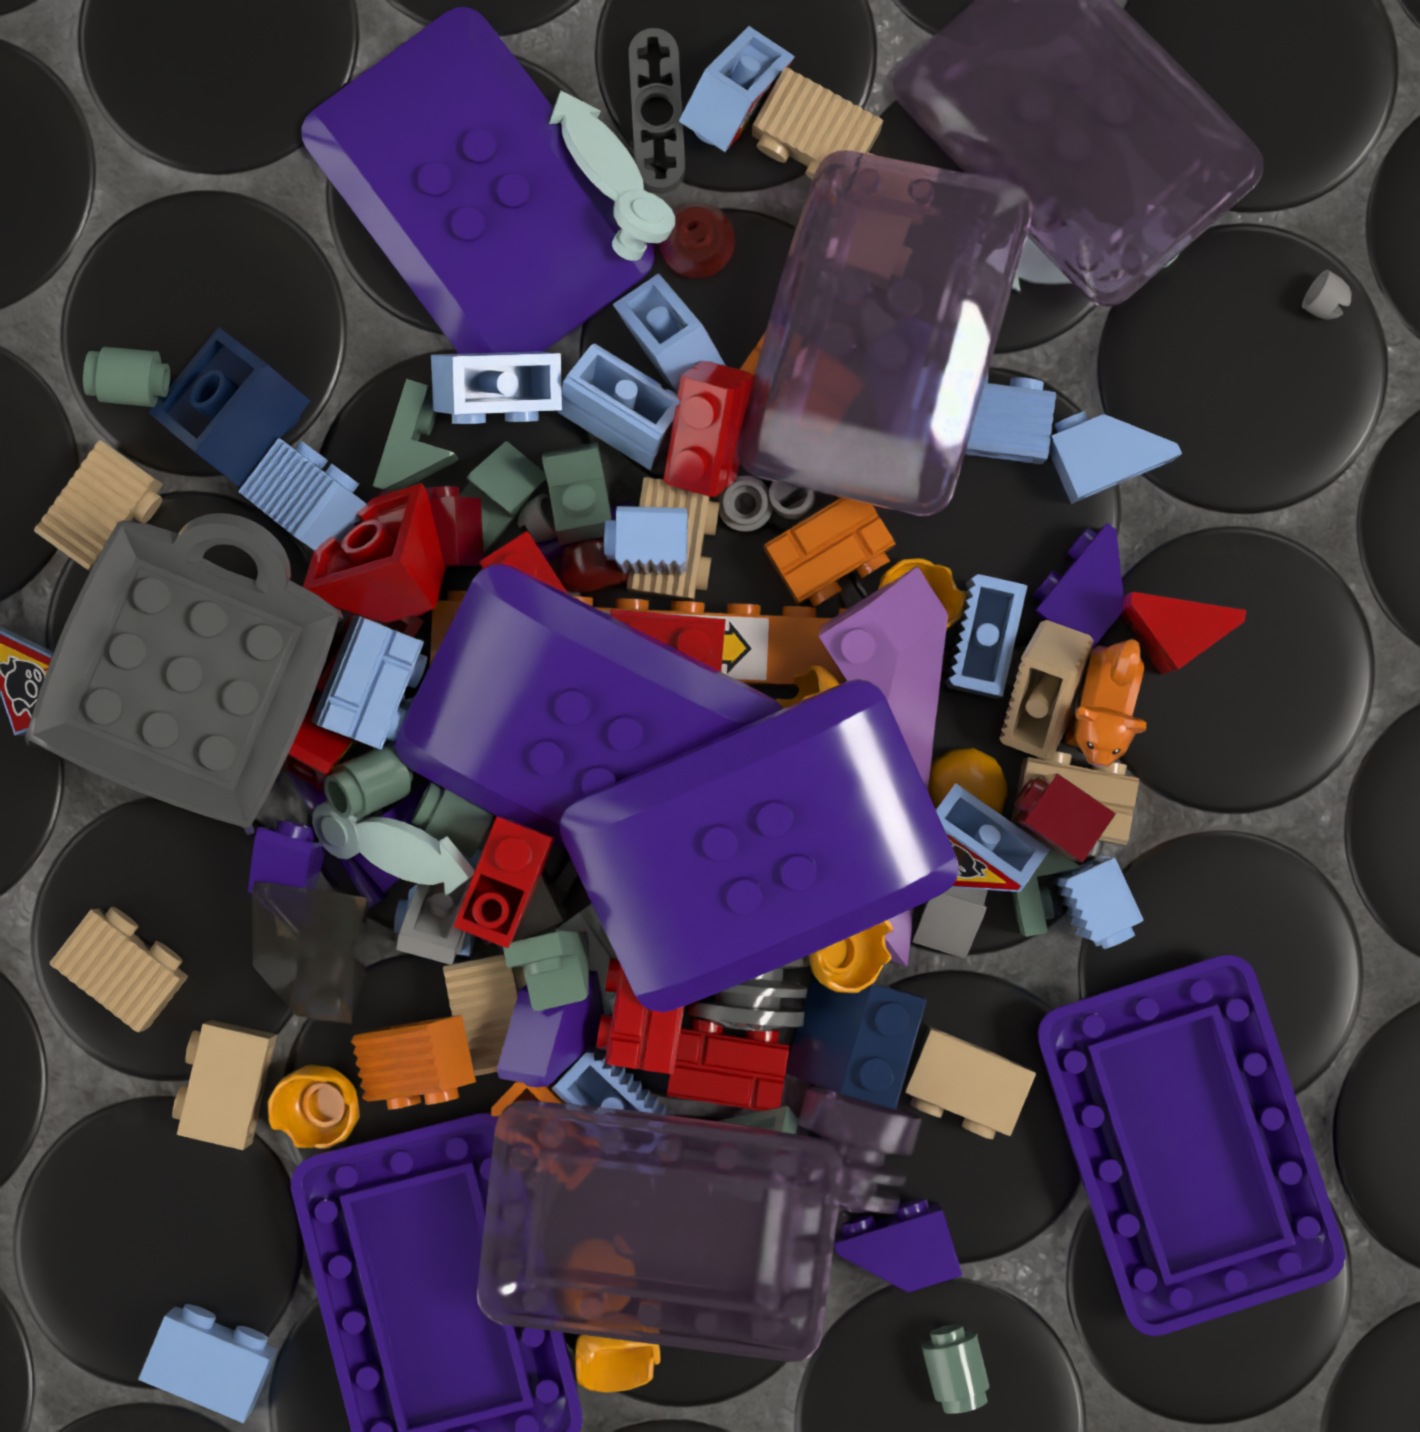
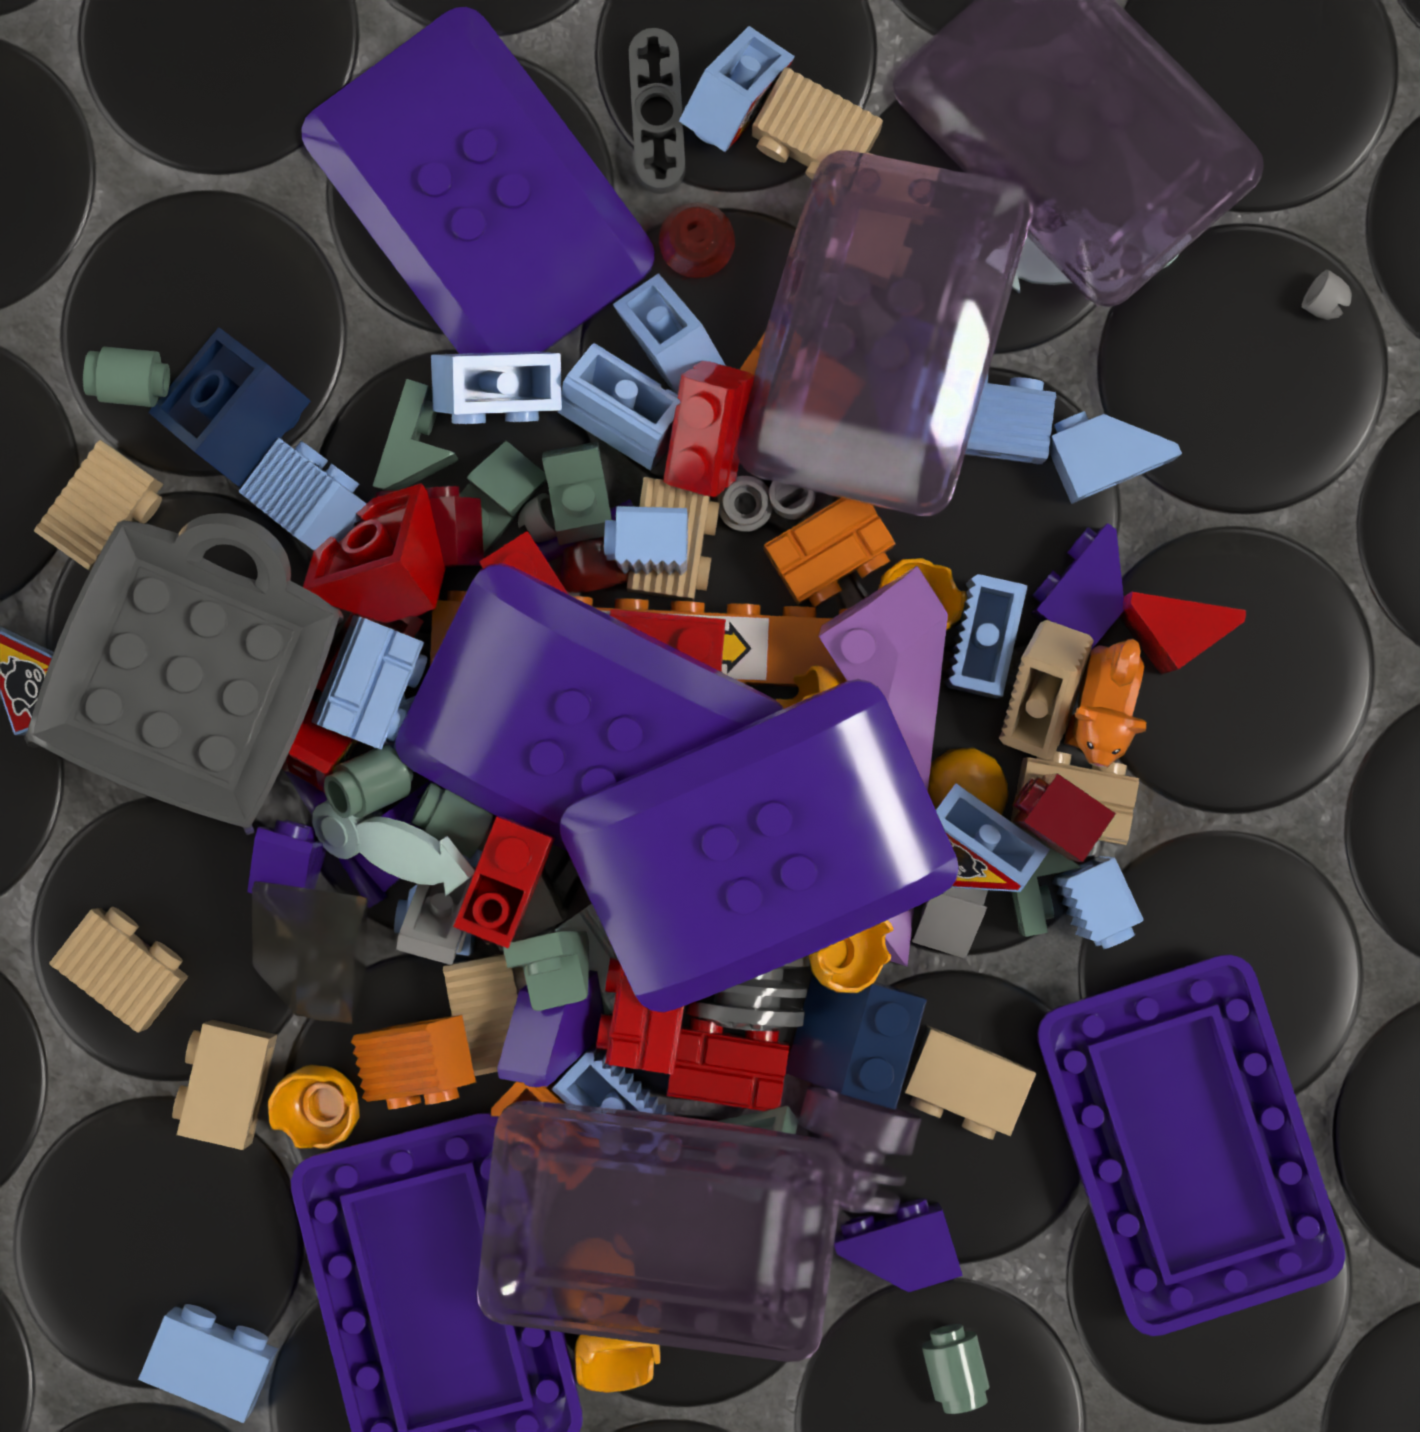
(613, 171): light aqua brick -> none

